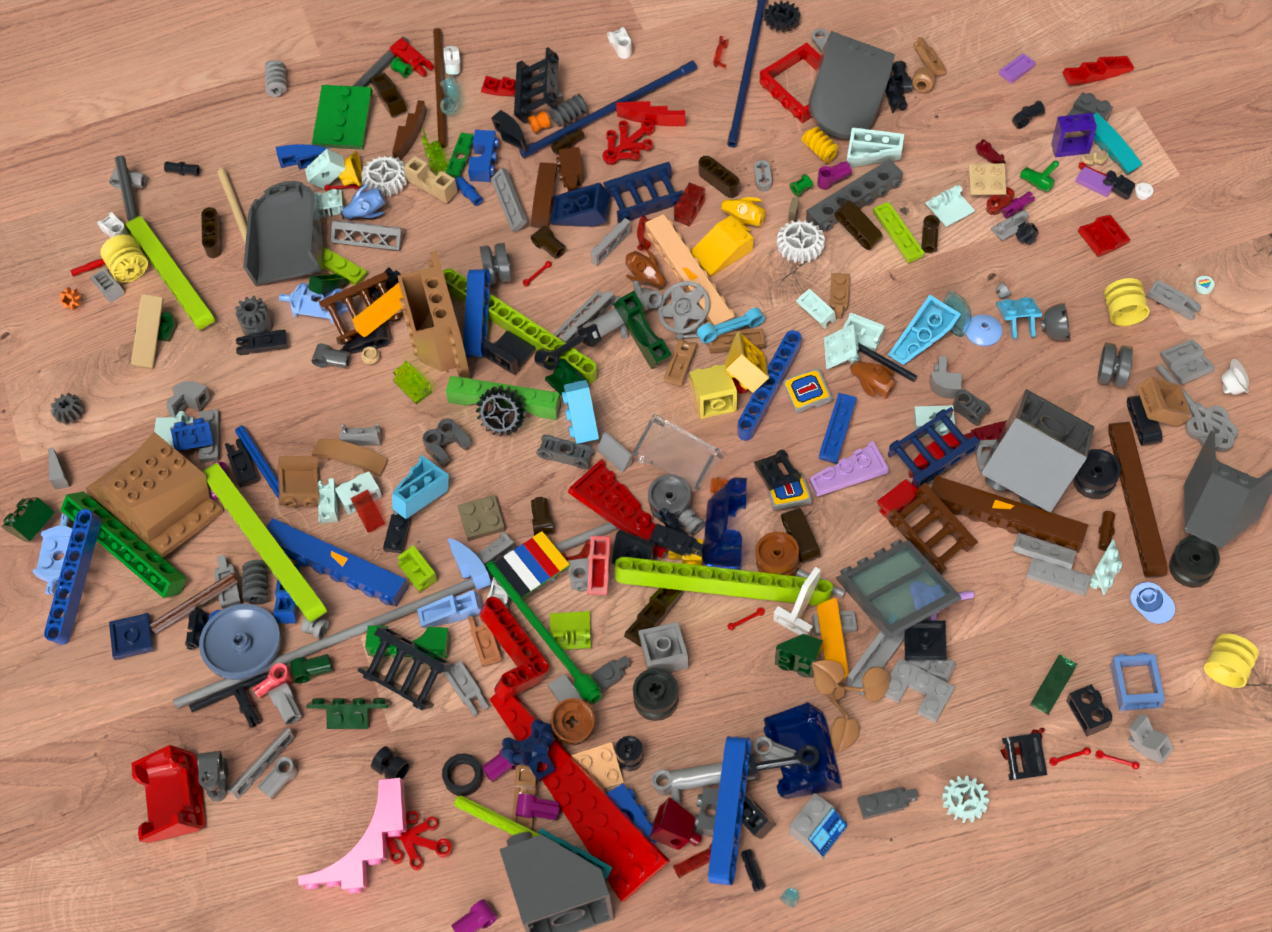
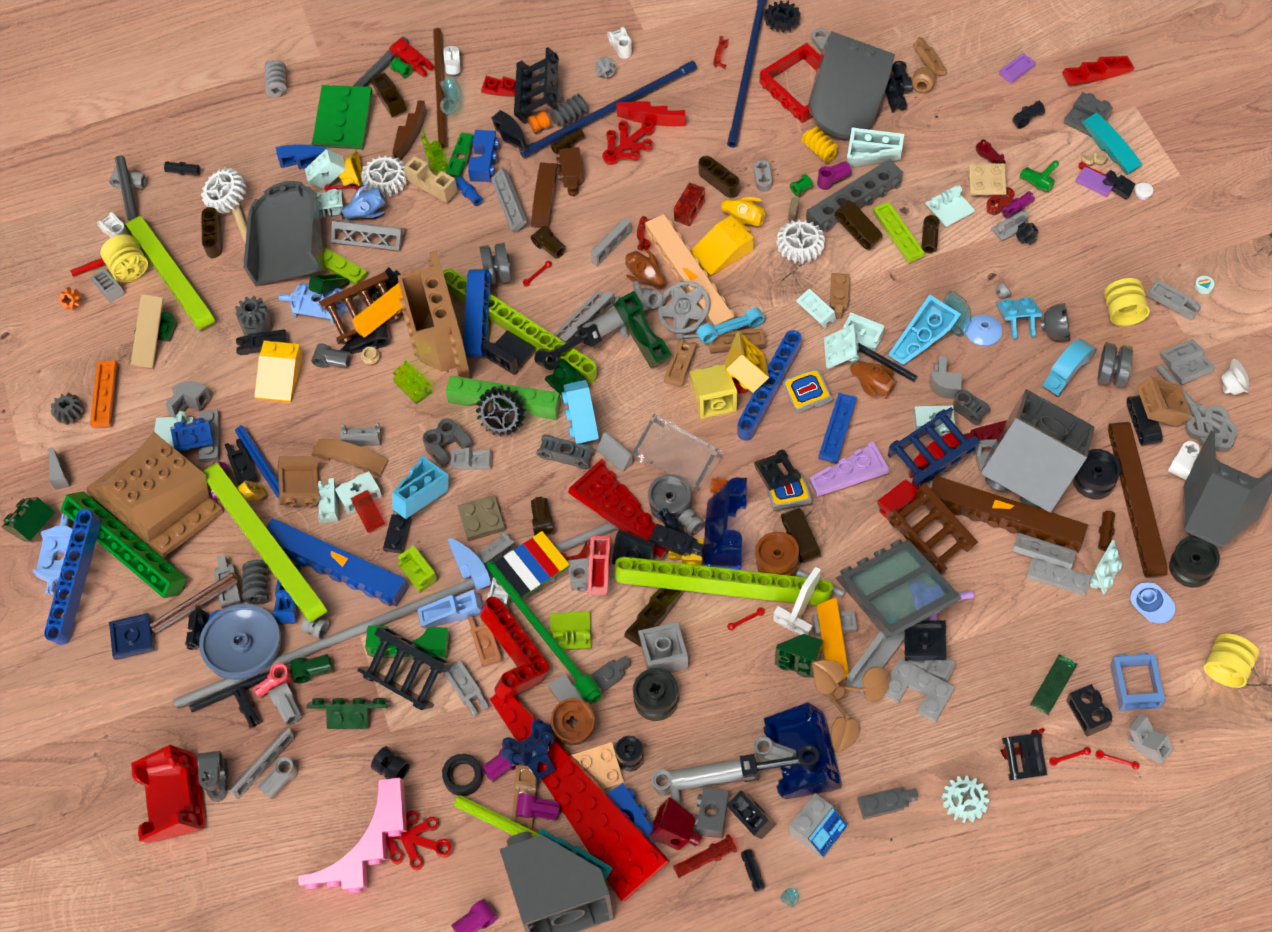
(103, 394): none -> orange plate
(227, 187): none -> white gear
(251, 490): none -> yellow beam
(278, 371): none -> slope
(471, 460): none -> light grey slope
(581, 206): dark blue slope -> none
(605, 67): none -> light grey gear
(640, 179): dark blue fence -> none
(729, 810): blue beam -> none
(1074, 145): dark purple window -> none
(1075, 356): none -> medium azure arch
(1104, 235): red slope -> none
(1184, 460): none -> white piece

